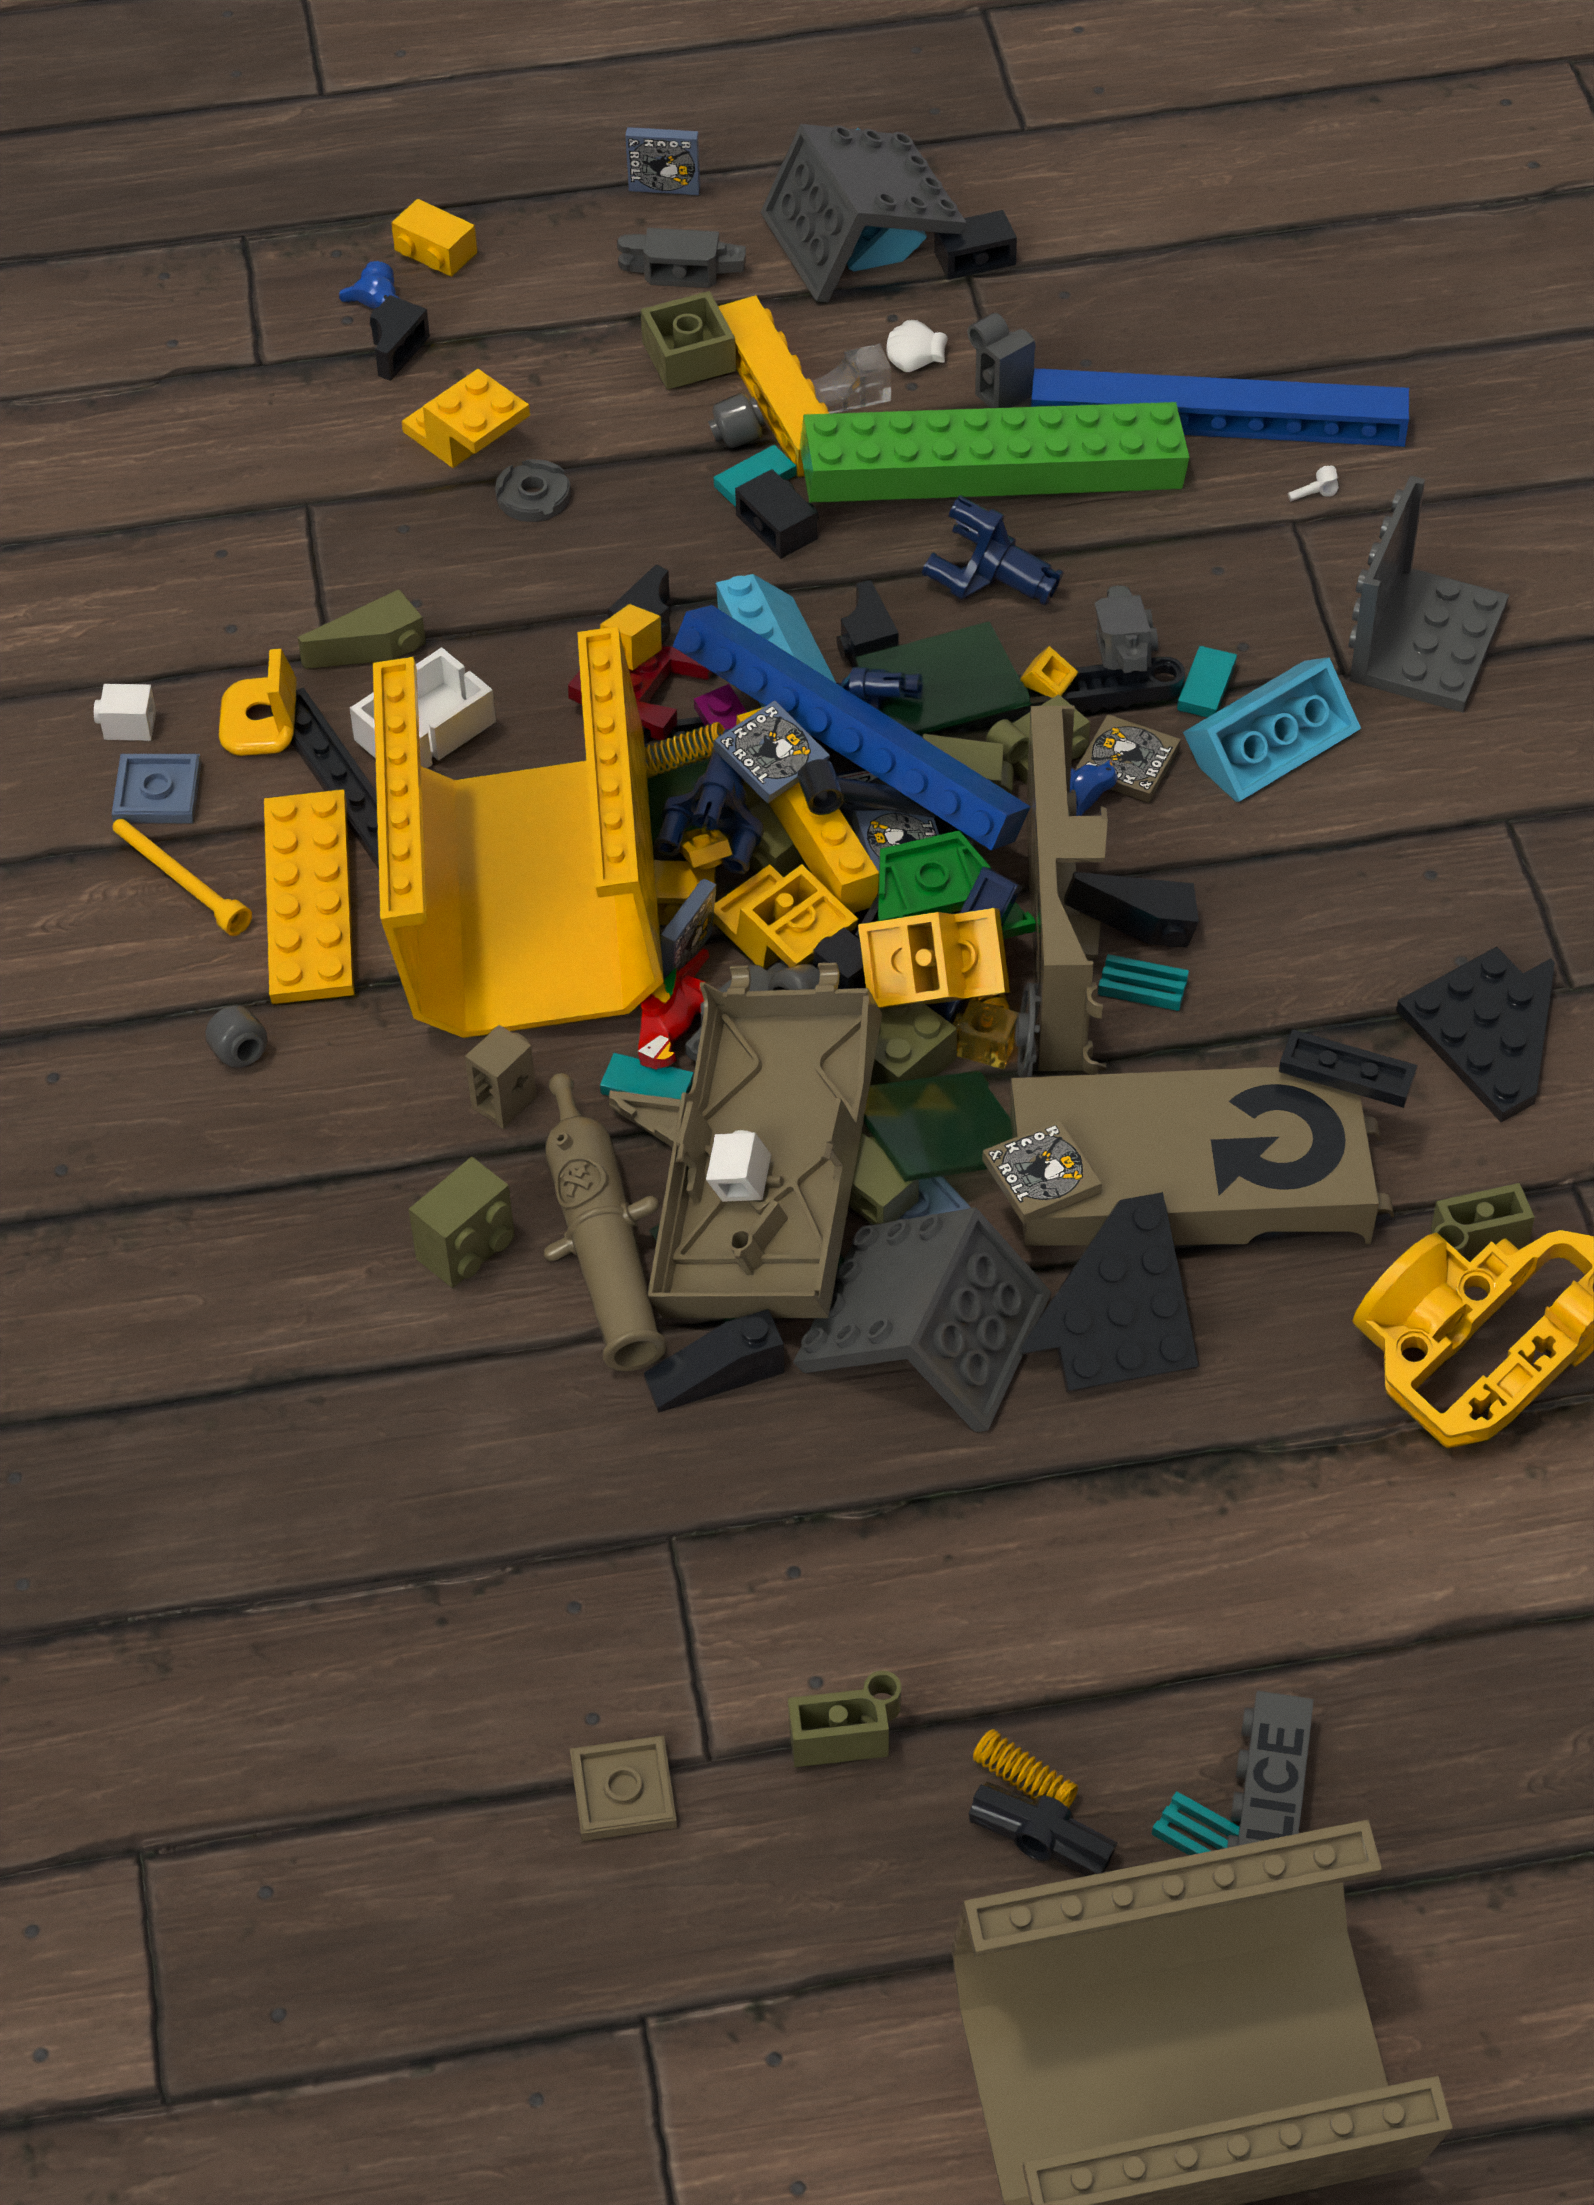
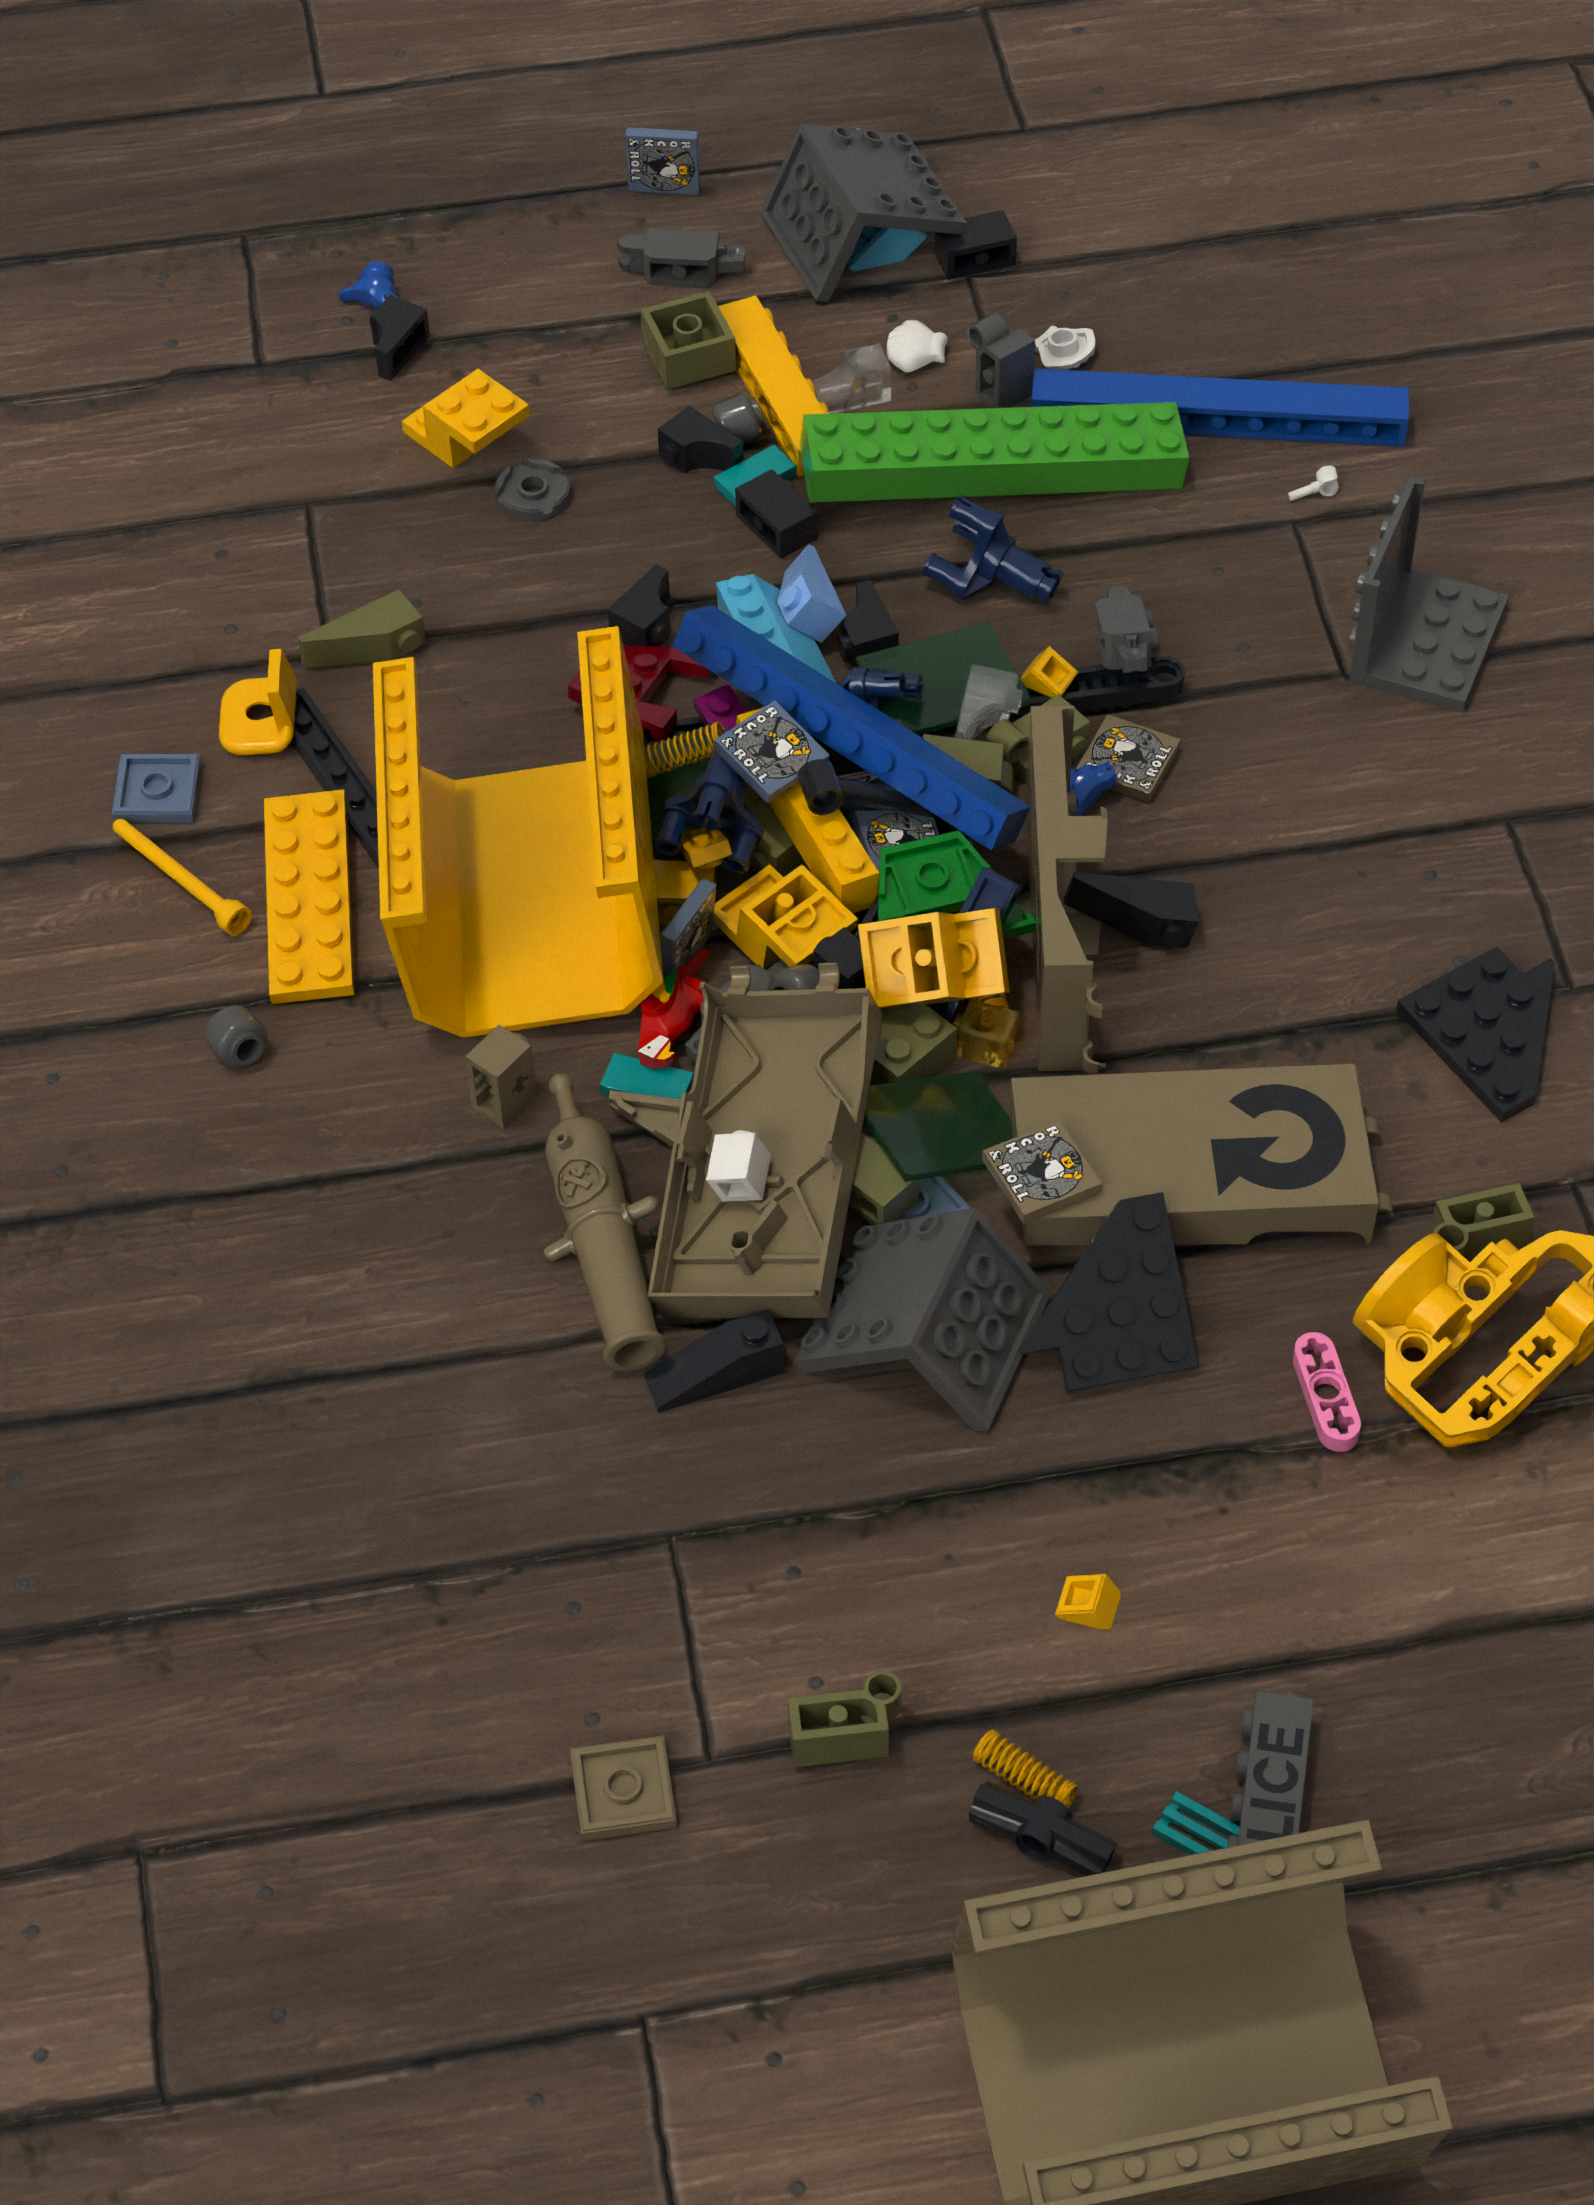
(126, 712): white brick -> none
(434, 237): yellow brick -> none
(450, 707): white piece -> none
(462, 1222): olive brick -> none
(639, 633): yellow brick -> none
(697, 442): none -> black arch
(809, 597): none -> light blue slope
(987, 699): none -> clear arch
(1026, 1029): dark grey wheel -> none
(1065, 347): none -> white animal
(1089, 1601): none -> yellow slope
(1144, 977): teal tile -> none
(1207, 682): teal tile -> none
(1273, 729): medium azure slope -> none
(1323, 1409): none -> bright pink beam
(1348, 1068): black plate -> none

